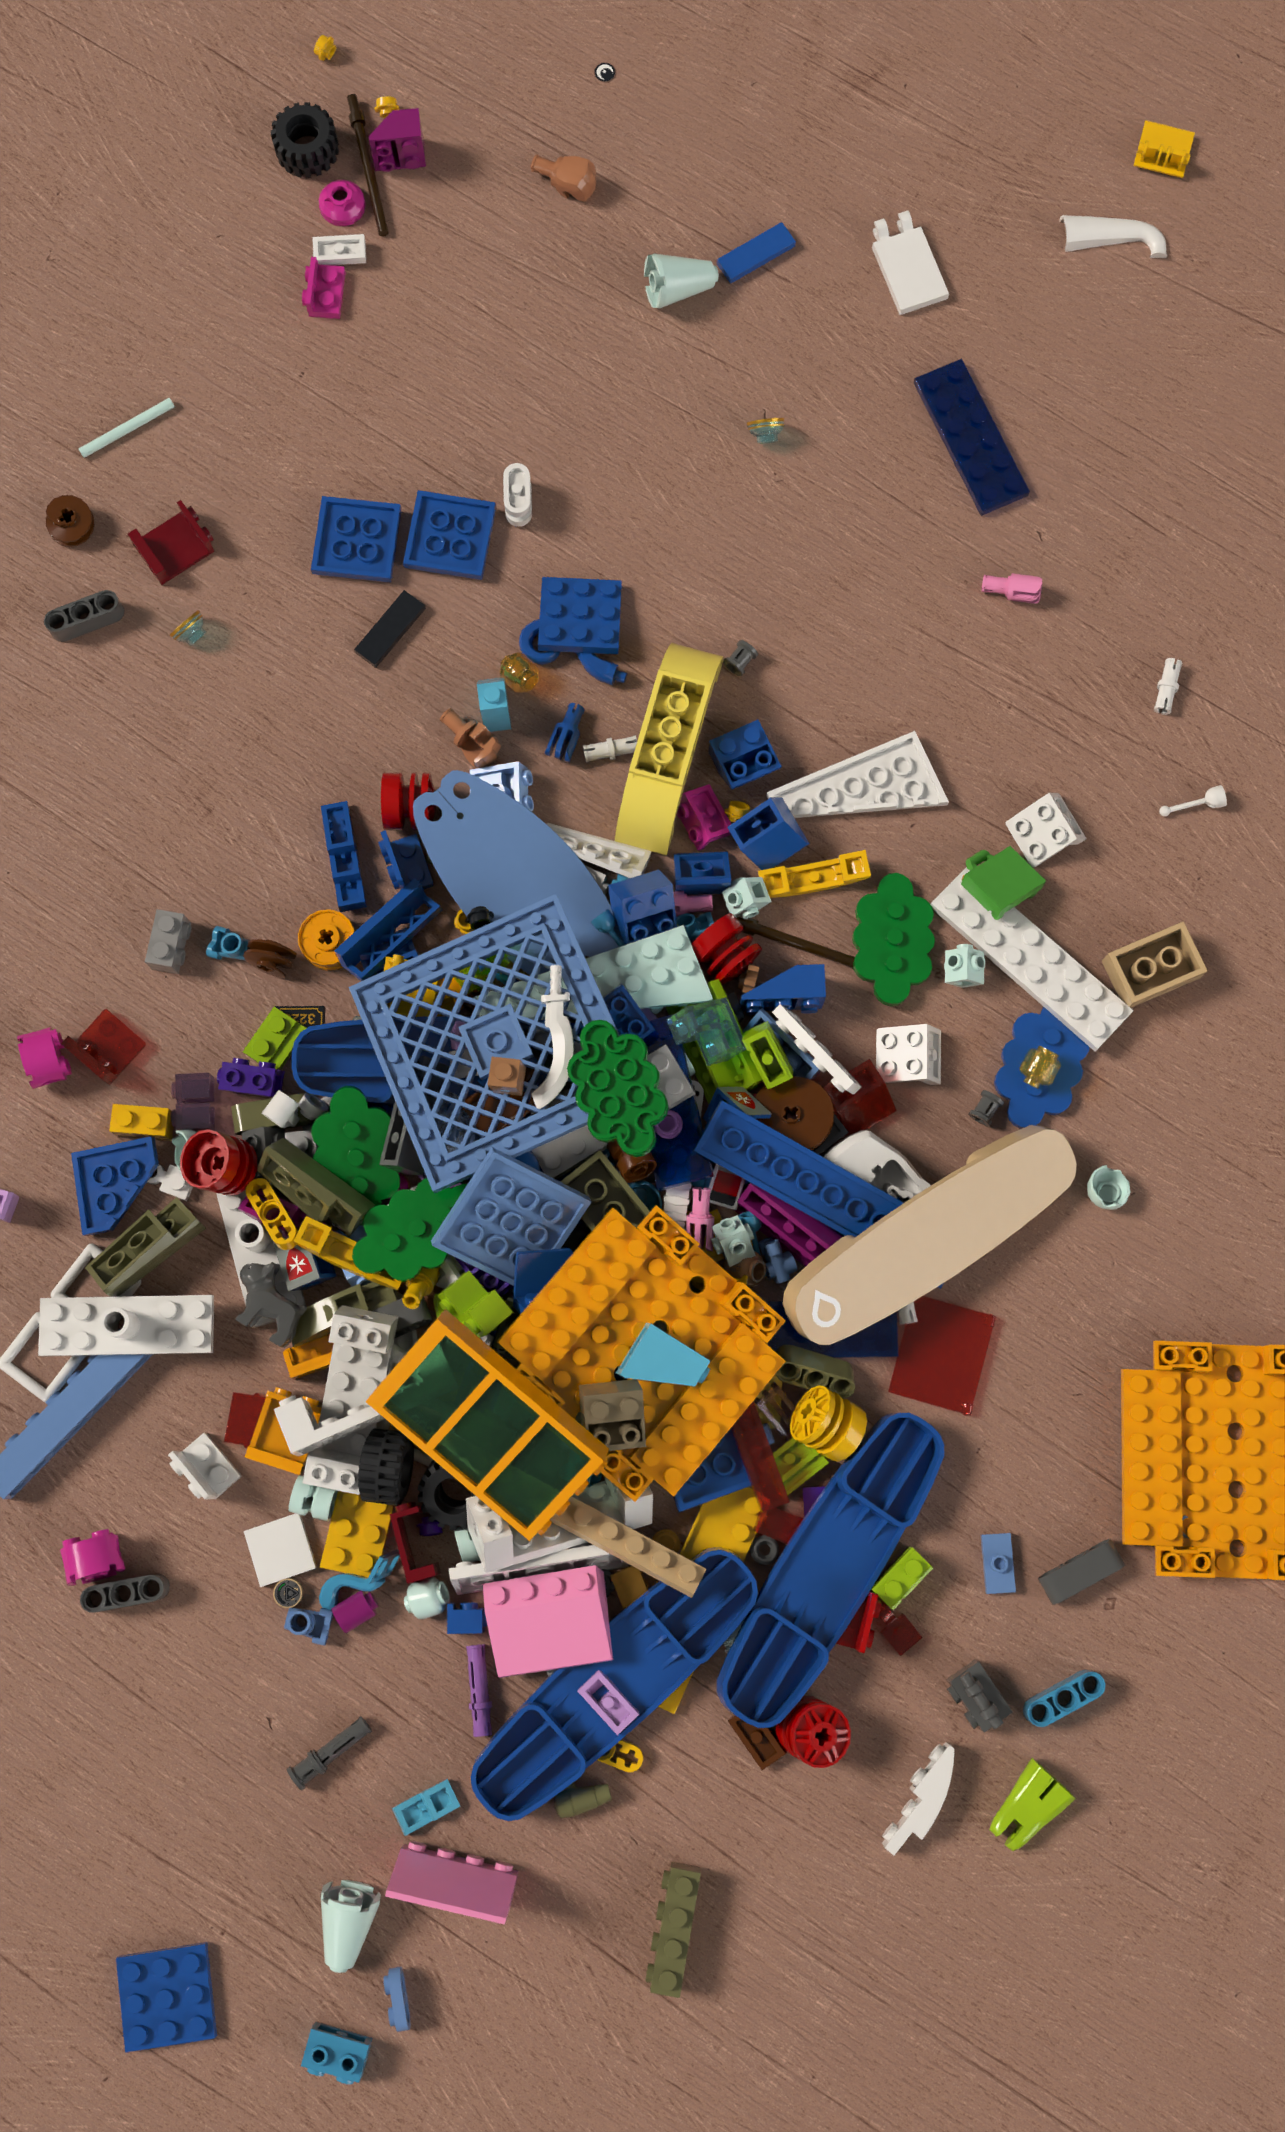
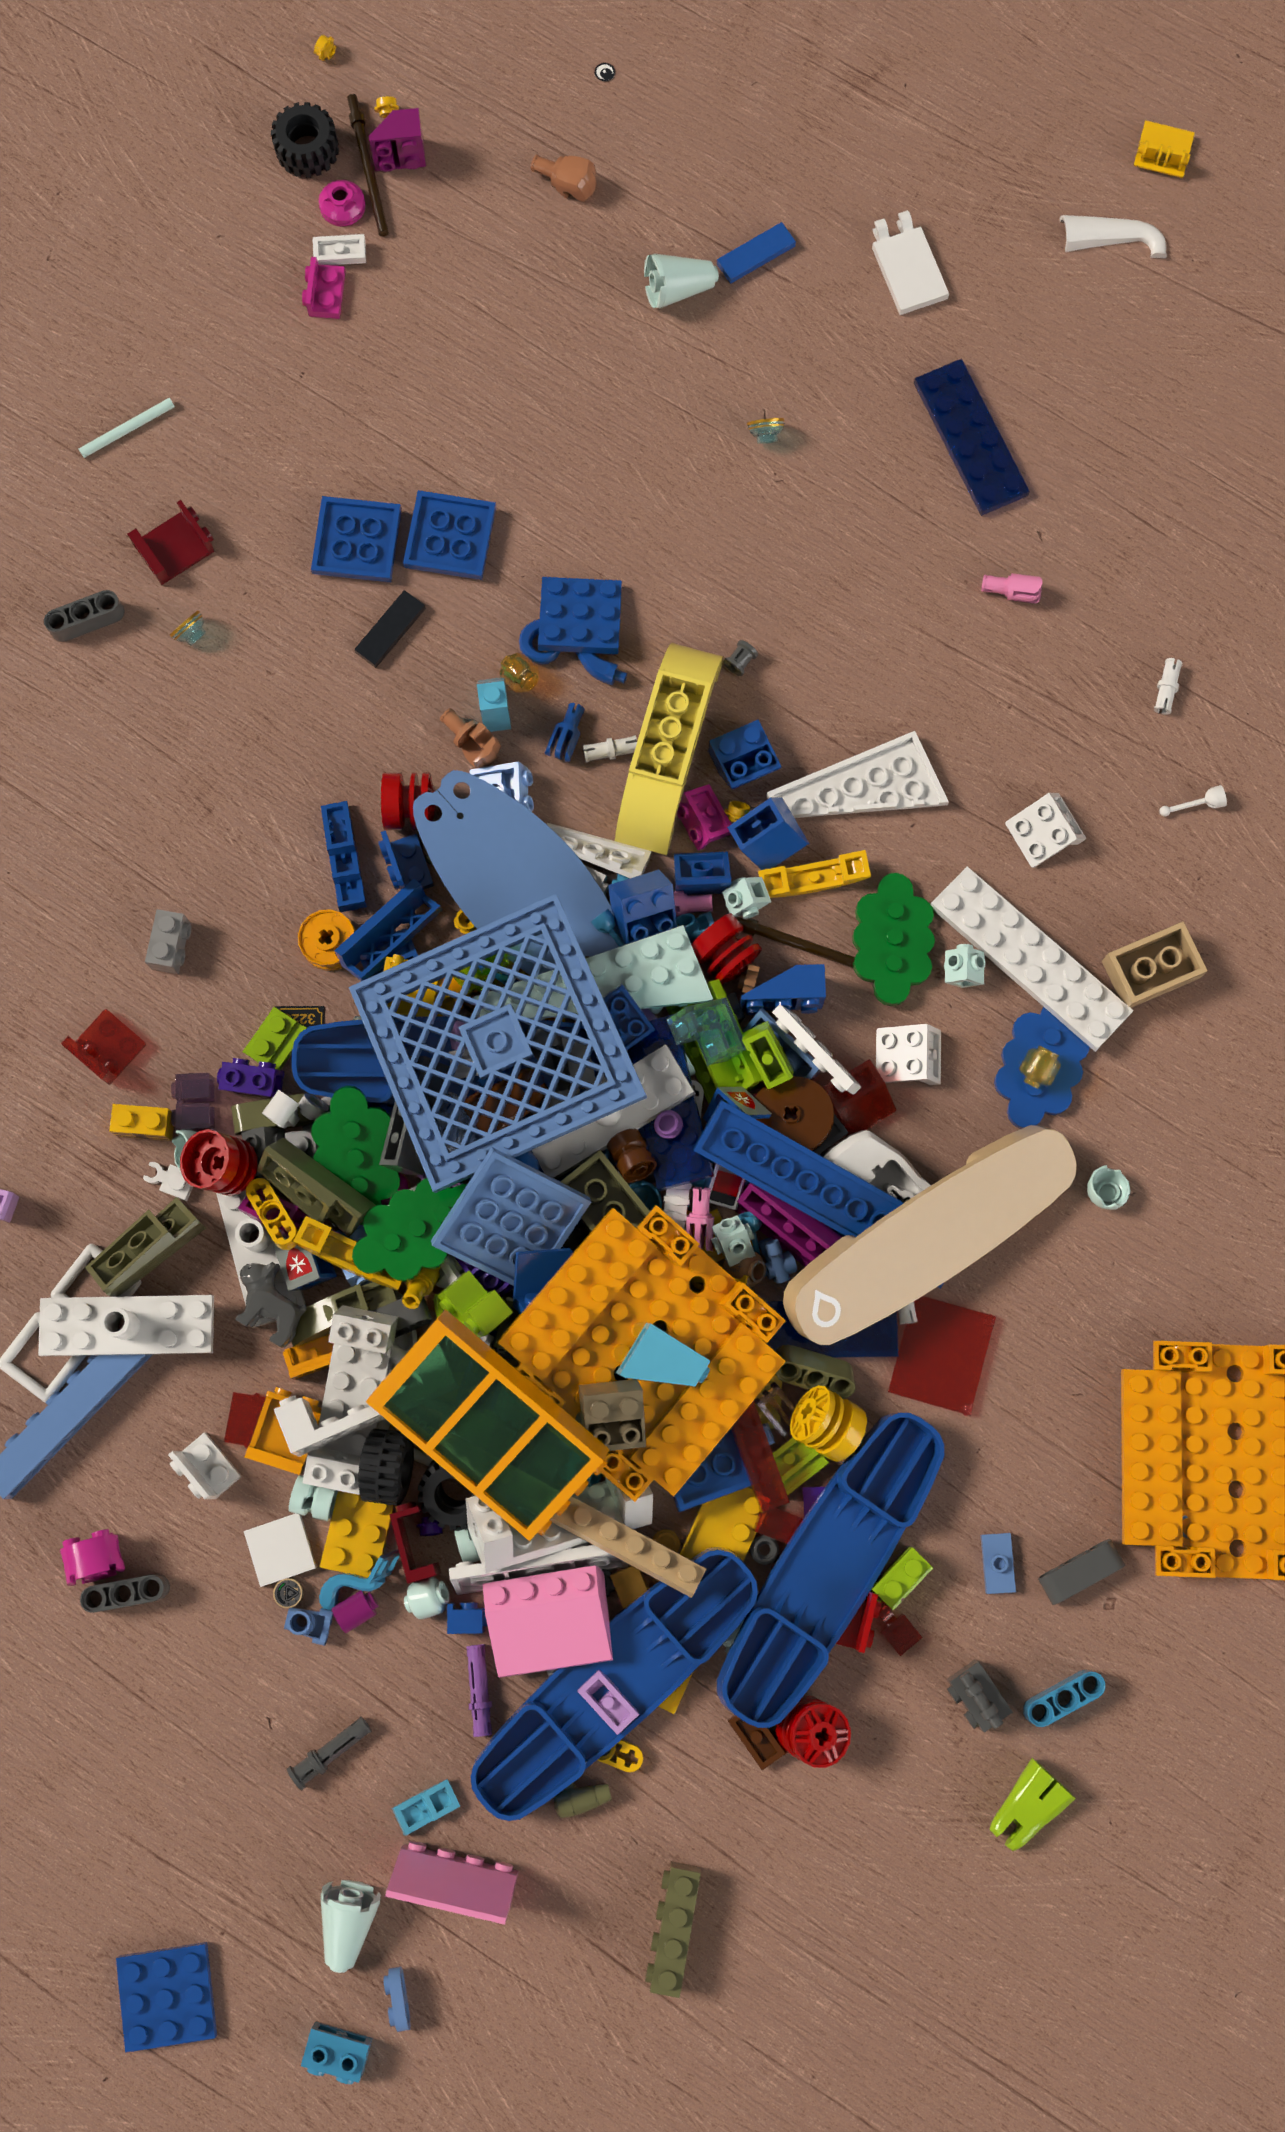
(43, 1057): dark pink brick -> none
(63, 510): reddish brown piece -> none
(110, 1181): blue plate -> none
(226, 944): dark azure plate -> none
(267, 955): reddish brown piece -> none
(479, 917): black plate -> none
(506, 1076): medium nougat brick -> none
(517, 494): white brick -> none
(561, 1038): white sword -> none
(617, 1088): green plate -> none
(931, 1788): white slope -> none
(986, 1108): dark grey bush -> none
(1001, 880): bright green piece -> none

